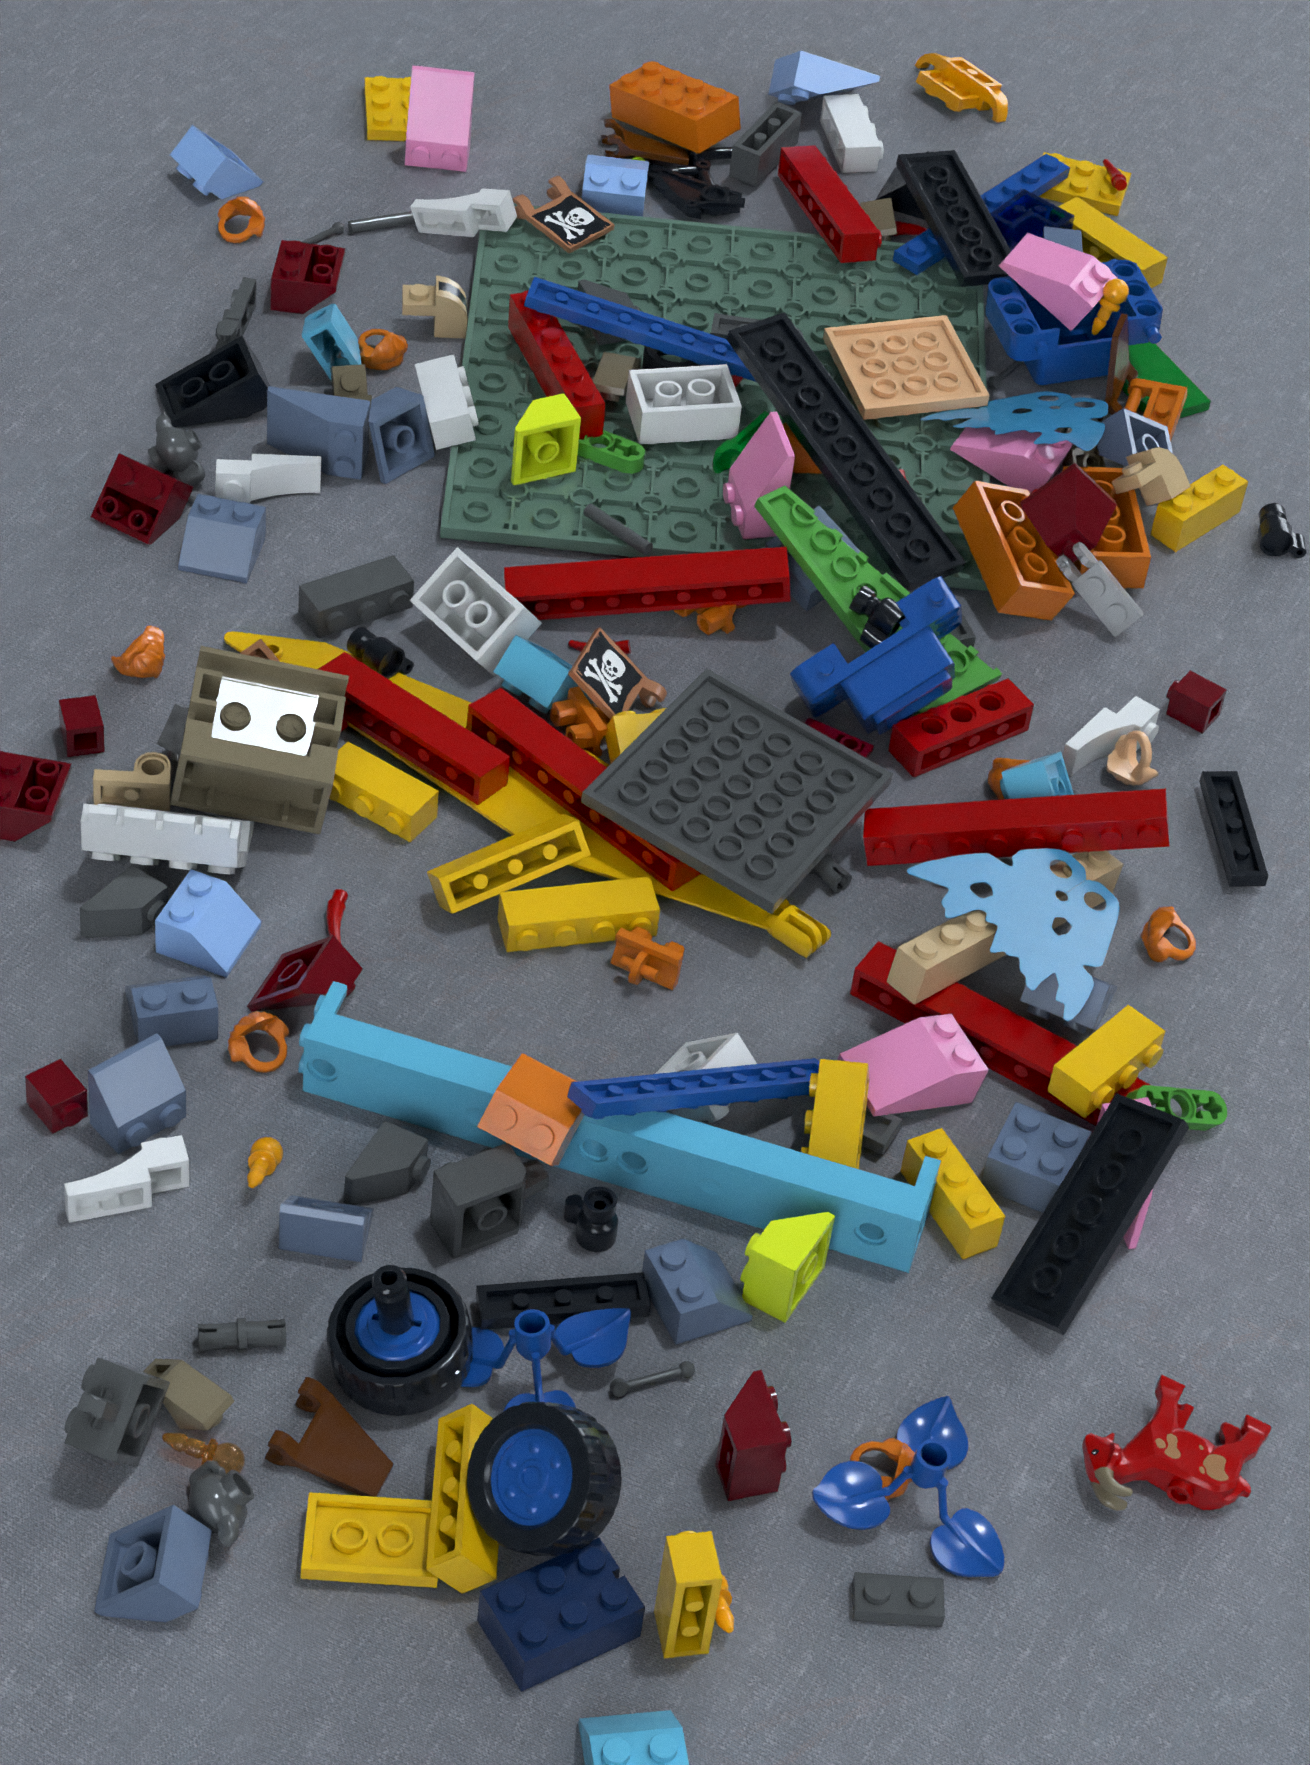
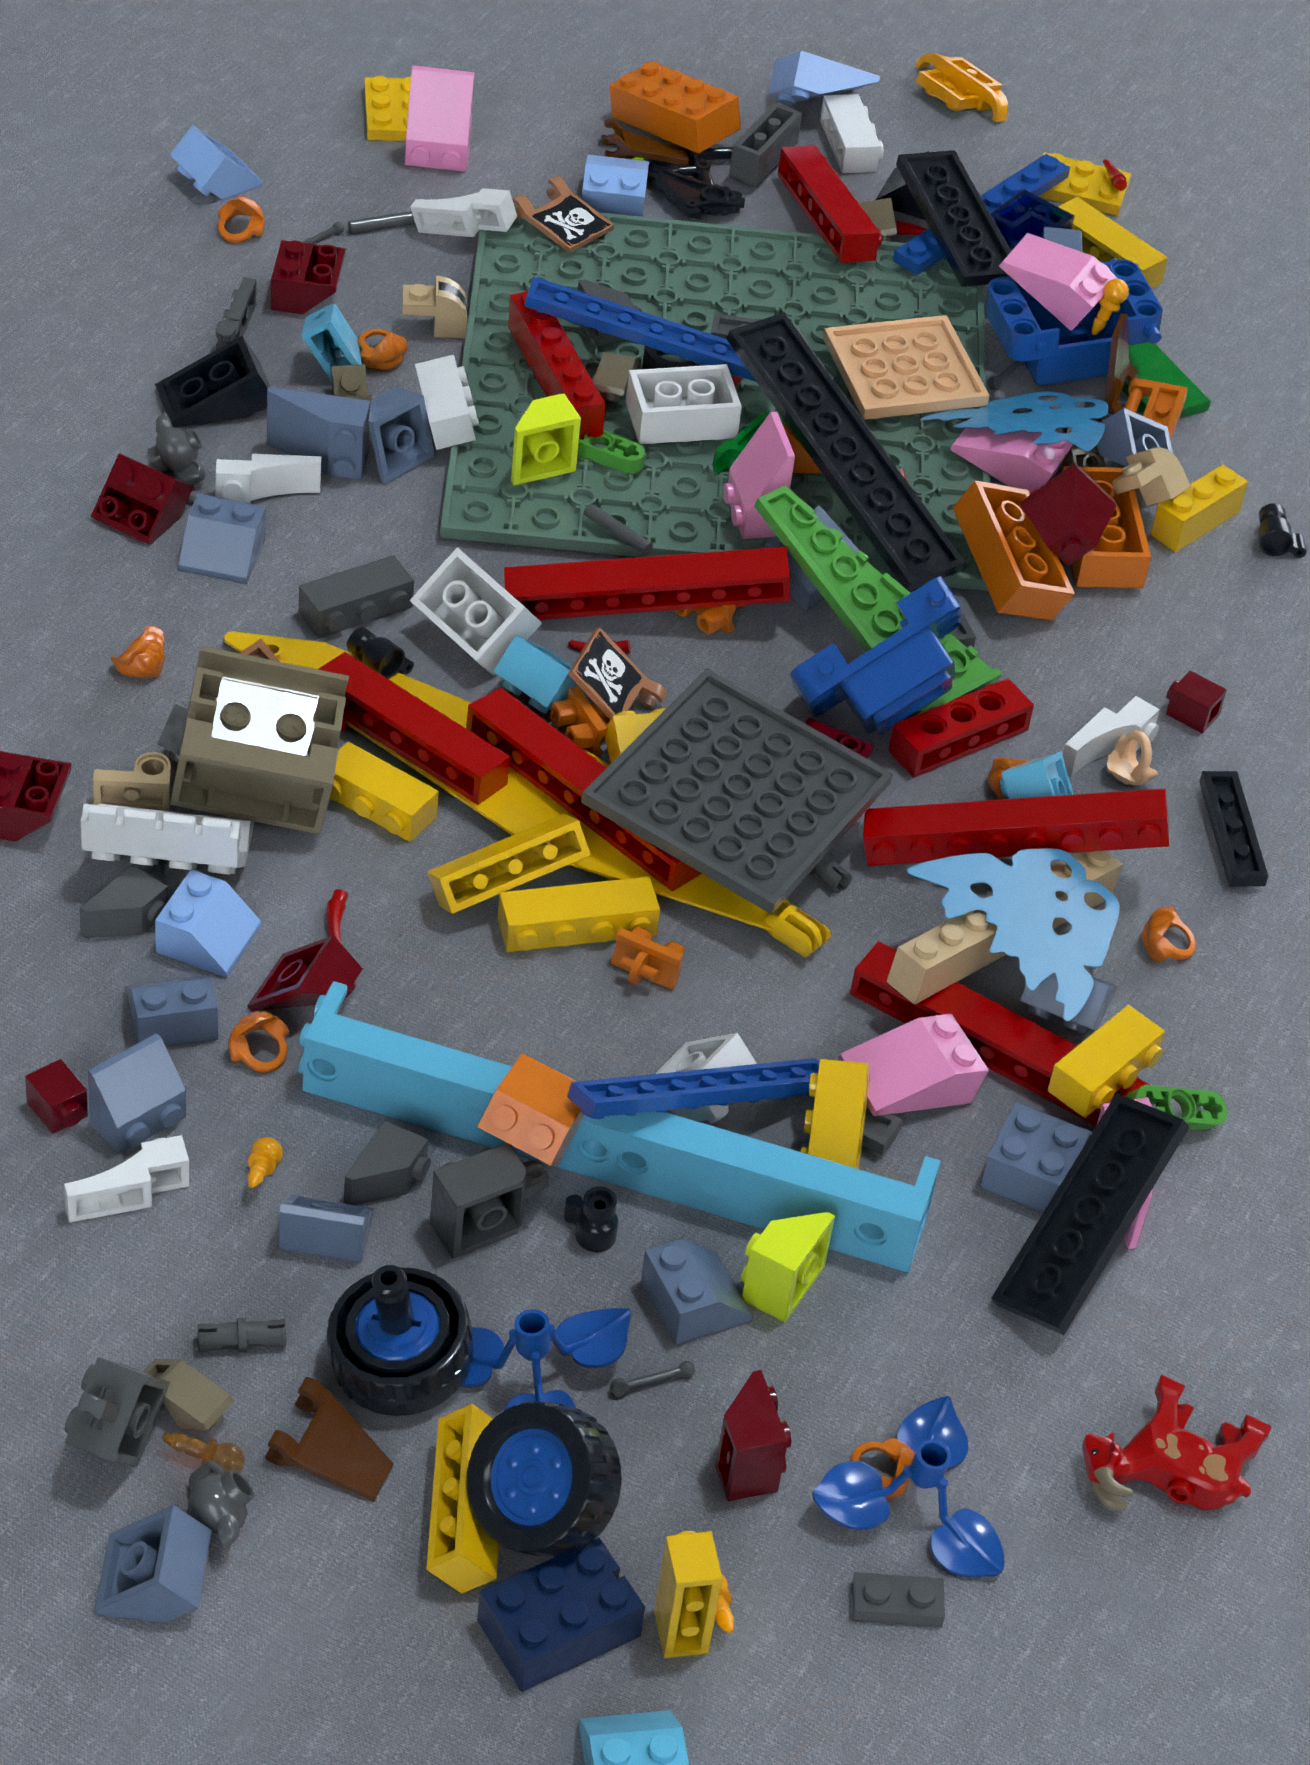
(81, 726): dark red brick -> none
(367, 1540): yellow plate -> none
(561, 1298): black plate -> none
(881, 613): black piece -> none
(959, 1198): yellow brick -> none
(1101, 590): light grey hinge -> none

